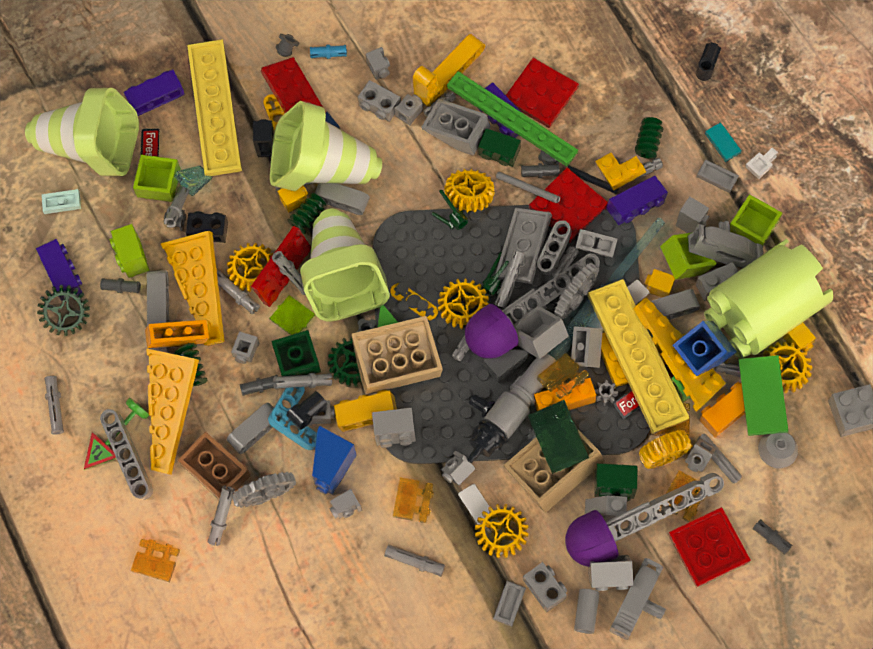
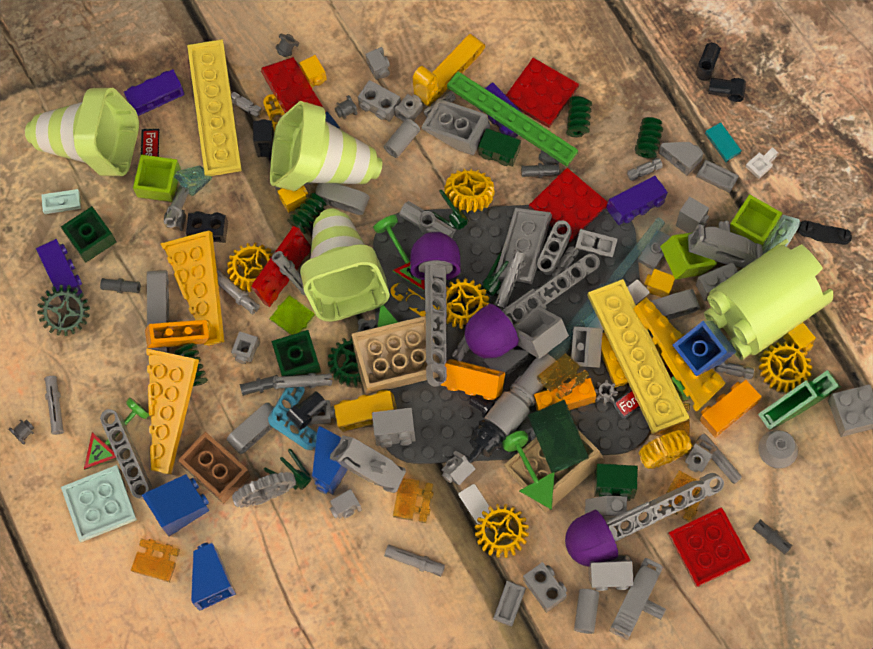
(22, 430): none -> dark grey brick
(88, 234): none -> dark green brick
(98, 503): none -> light aqua plate
(129, 251): lime piece -> none
(176, 503): none -> blue slope
(209, 577): none -> blue slope
(219, 522): light grey pin -> none
(245, 104): none -> light grey axle
(302, 477): none -> dark green plant
(313, 71): none -> yellow brick
(328, 51): dark azure pin -> none
(346, 108): none -> dark grey brick
(368, 464): none -> light grey piece
(402, 138): none -> light grey pin
(405, 270): none -> bright green piece
(418, 216): none -> light grey piece
(435, 260): none -> light grey piece
(474, 379): none -> light orange brick
(528, 187): light grey piece -> none
(541, 489): none -> bright green piece
(577, 289): light grey gear -> none
(578, 116): none -> dark green piece
(594, 180): black piece -> none
(619, 174): yellow plate -> none
(652, 253): none -> light grey plate
(682, 155): none -> light grey slope
(733, 88): none -> black piece
(763, 395): bright green tile -> none
(784, 230): none -> light aqua plate
(799, 400): none -> green slope
(824, 233): none -> black piece

